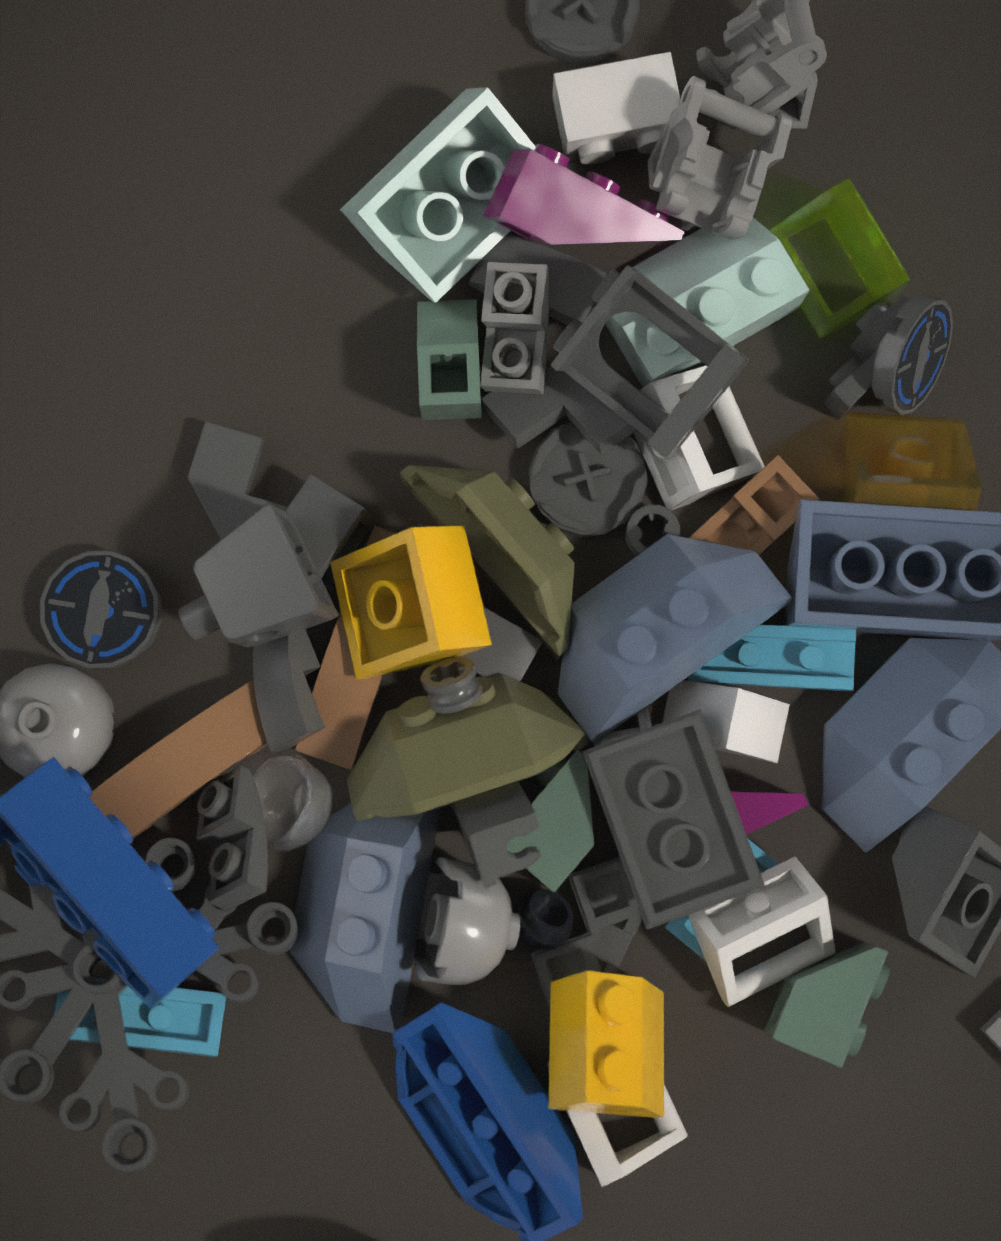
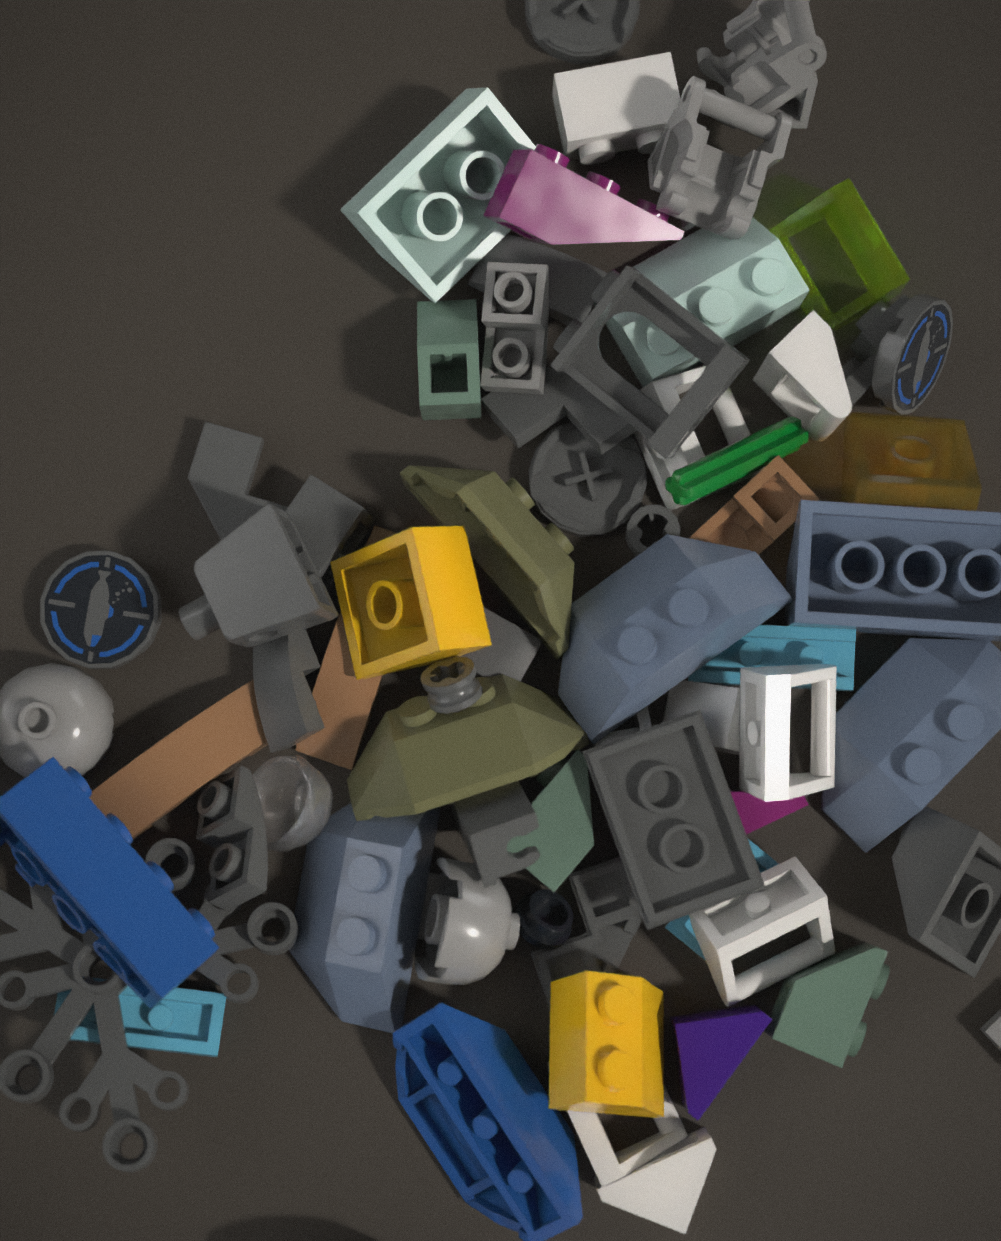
(667, 1185): none -> white slope
(710, 1050): none -> dark purple slope
(736, 460): none -> green axle
(766, 730): none -> white tile
(807, 378): none -> white tile

